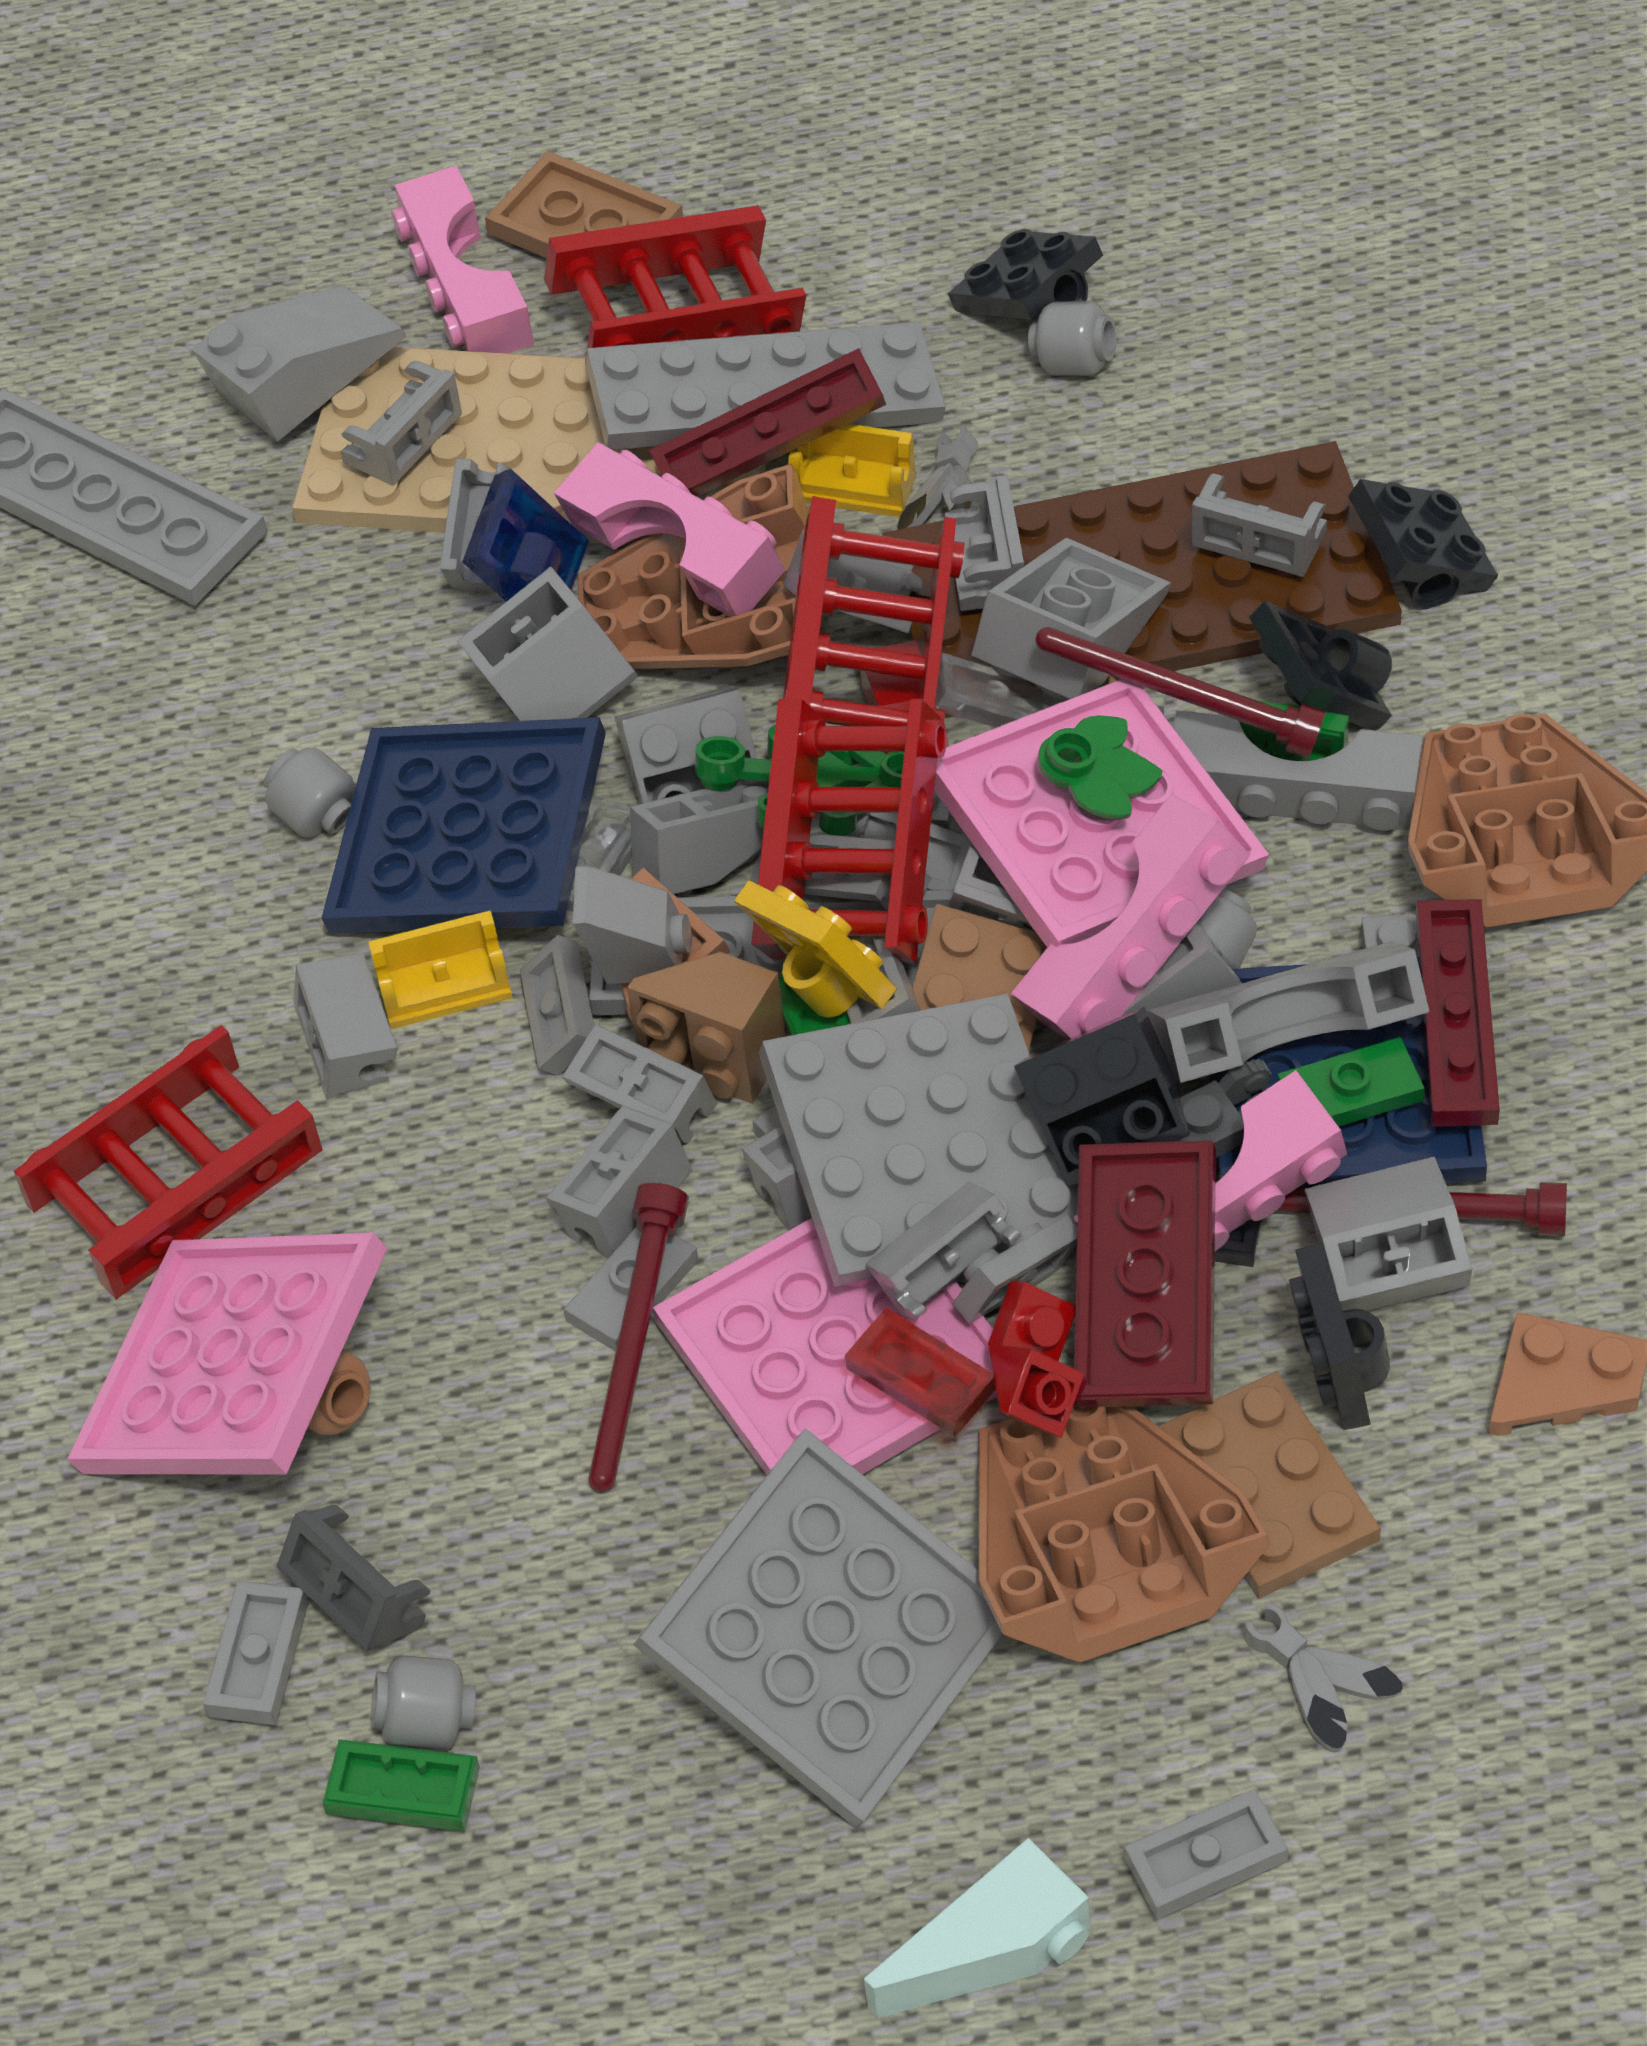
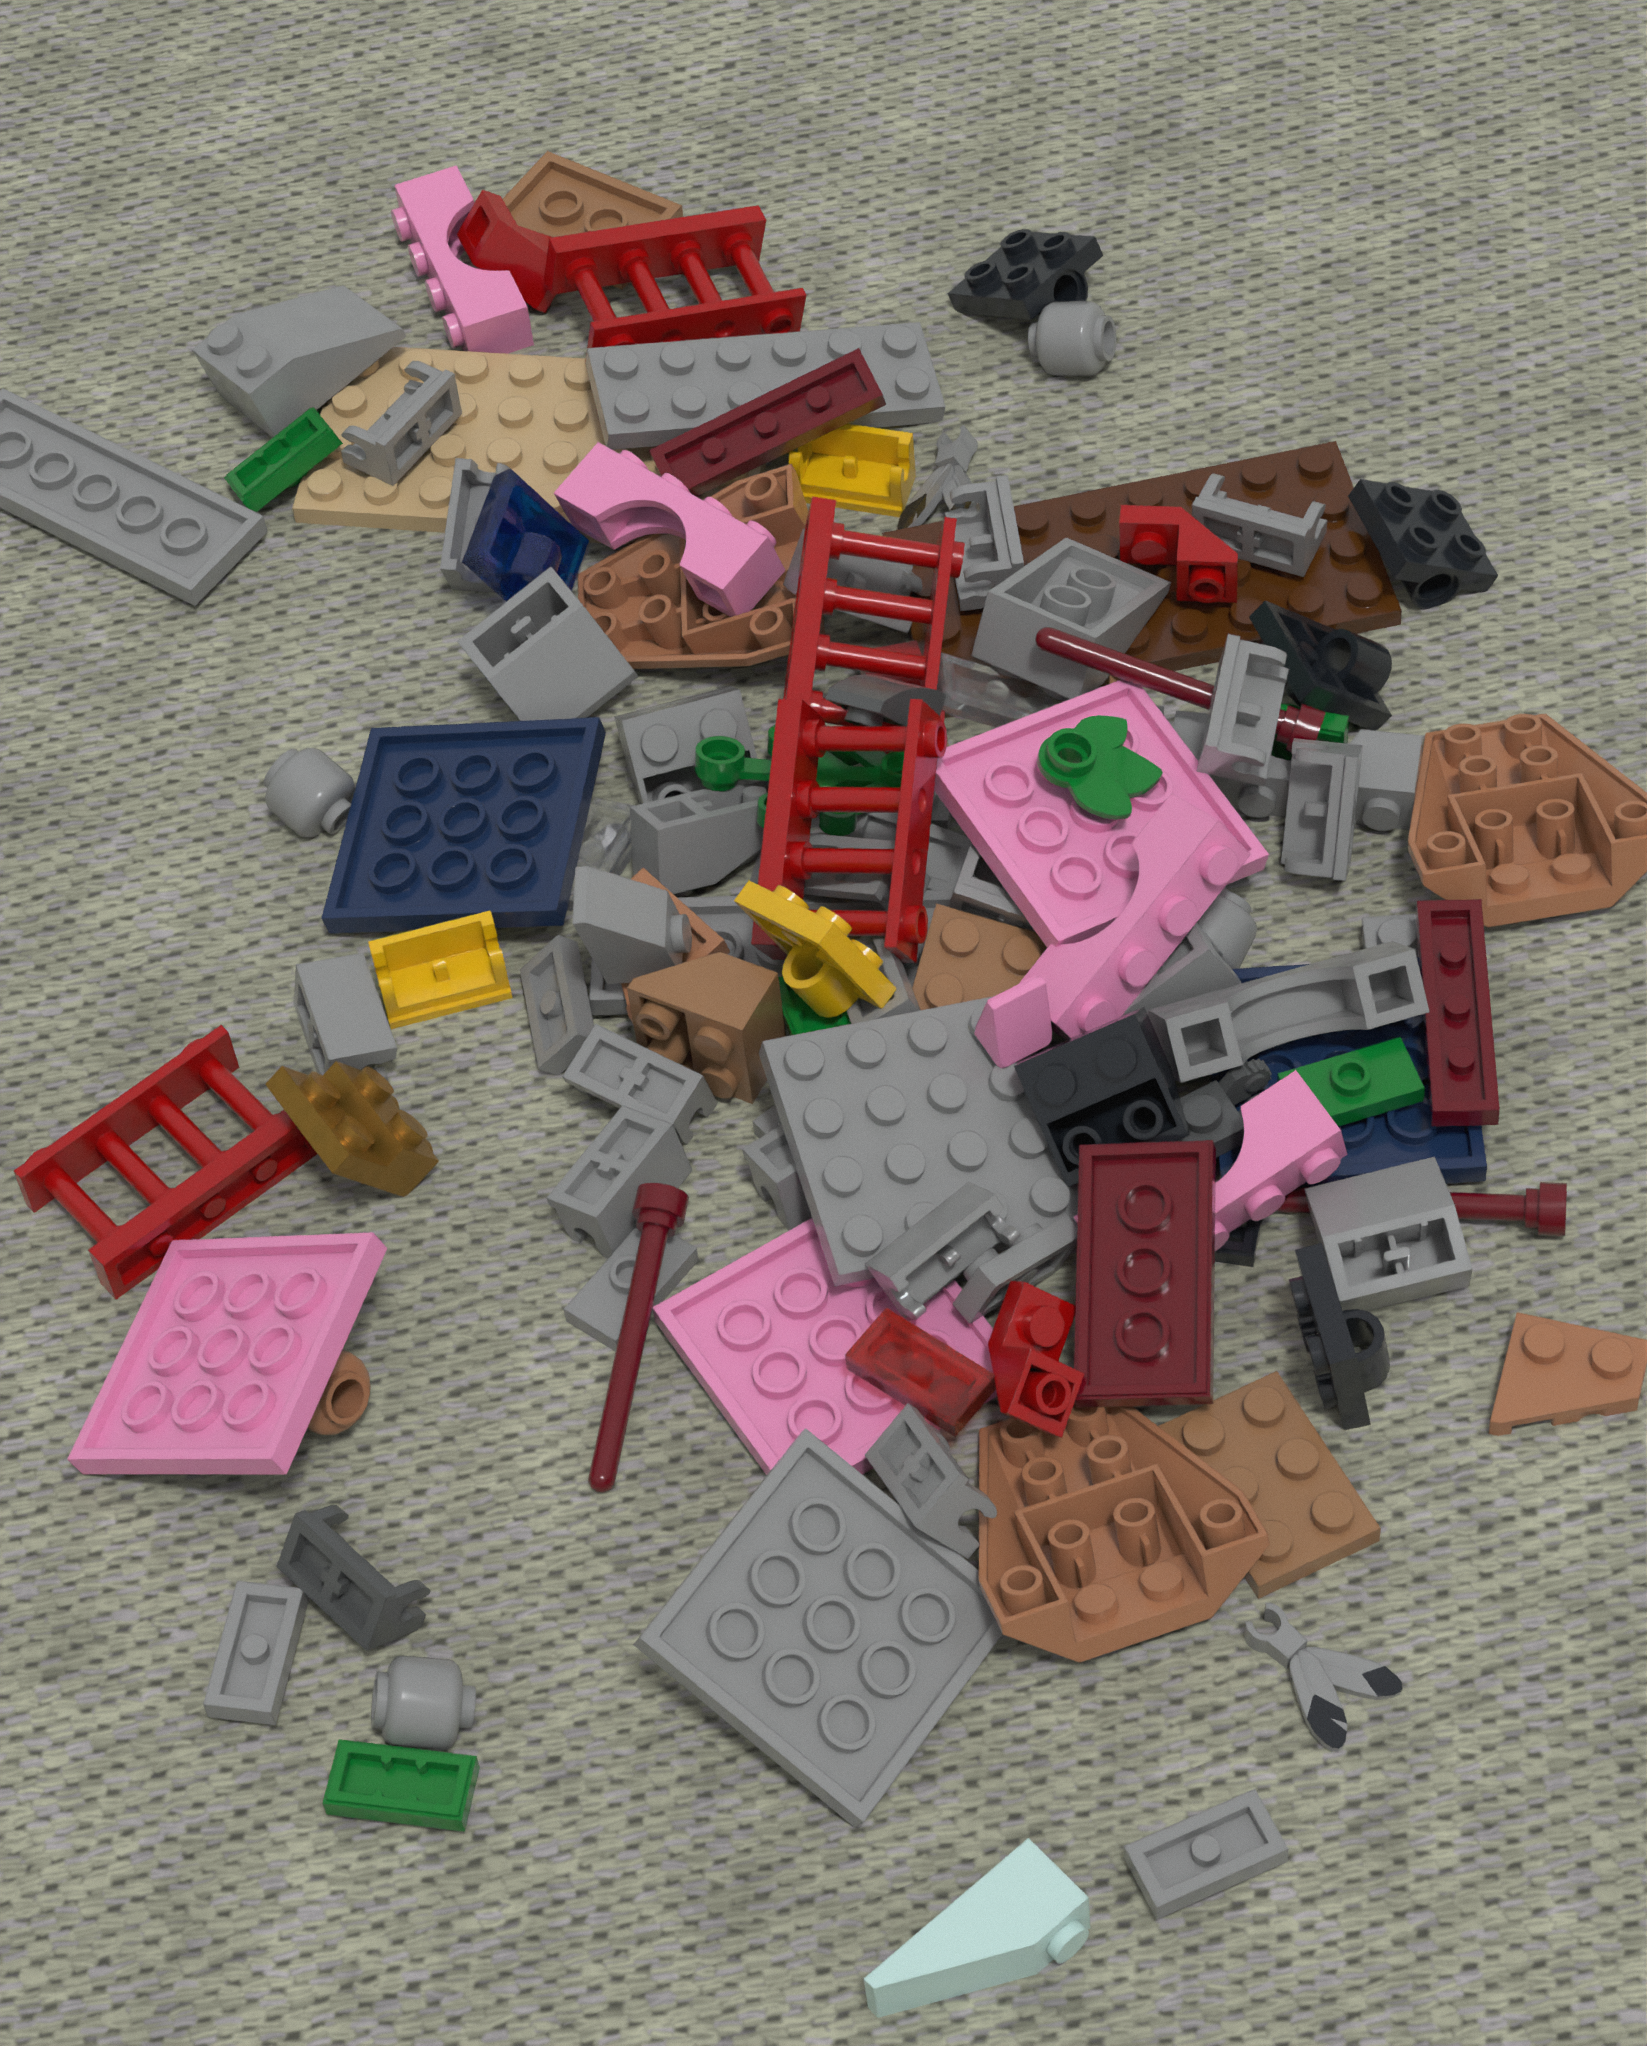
(283, 460): none -> green plate
(356, 1125): none -> pearl gold plate
(500, 244): none -> red slope
(880, 699): none -> dark grey slope
(927, 1480): none -> light grey hinge
(1016, 1022): none -> bright pink slope
(1173, 537): none -> red slope
(1243, 711): none -> light grey hinge
(1321, 808): none -> light grey hinge

